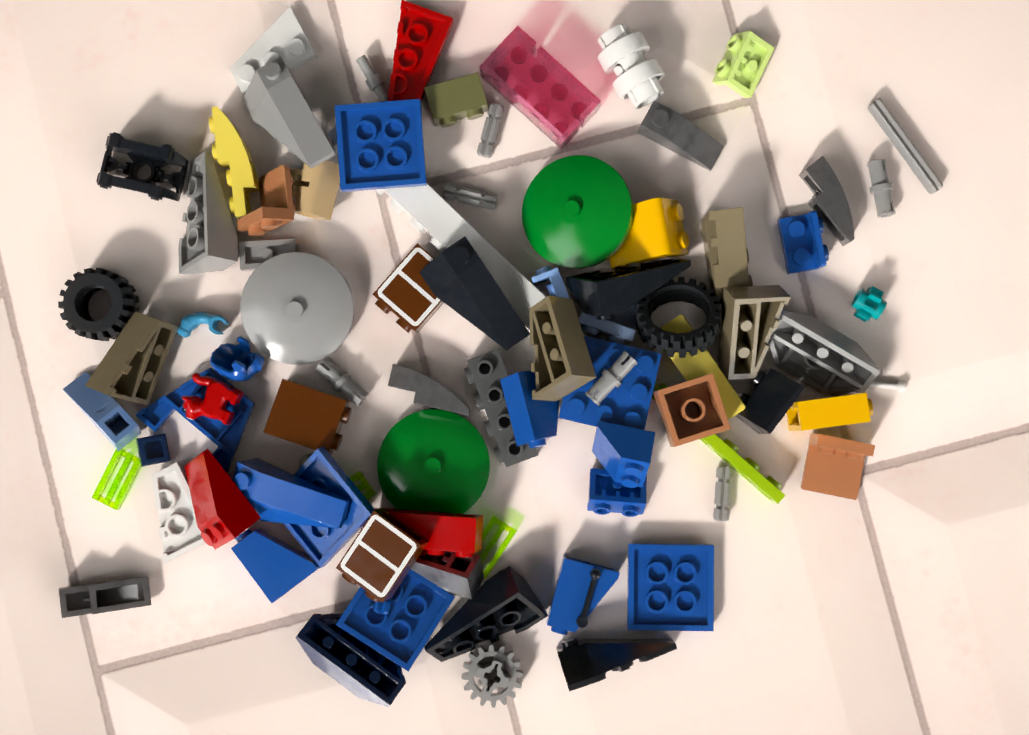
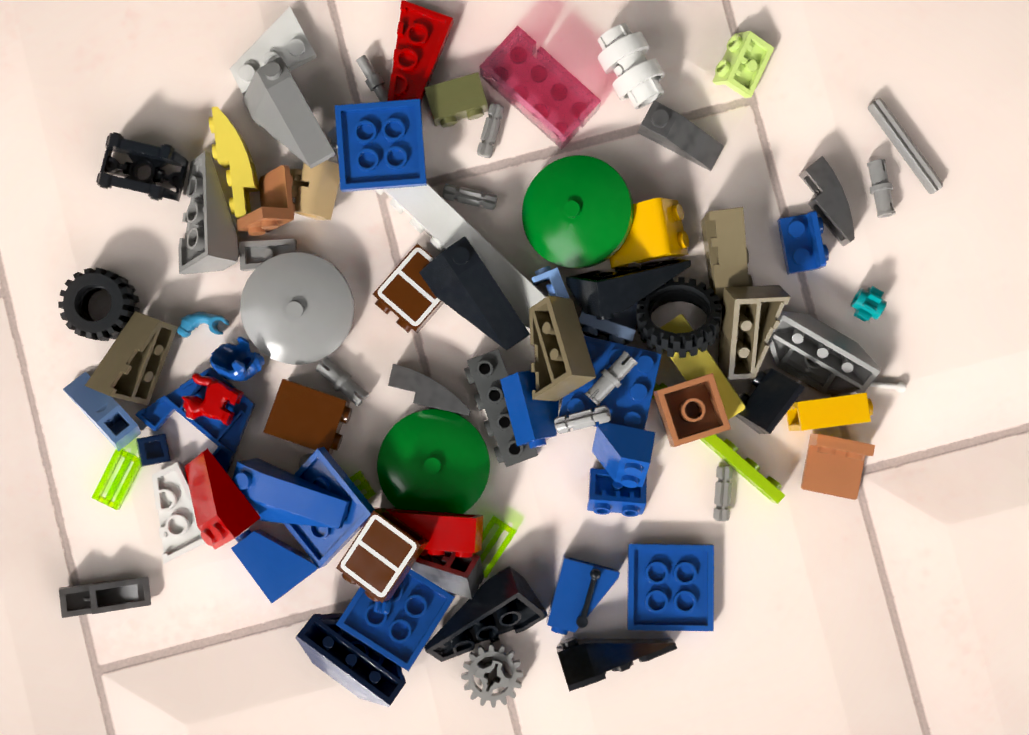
(582, 419): none -> light grey axle

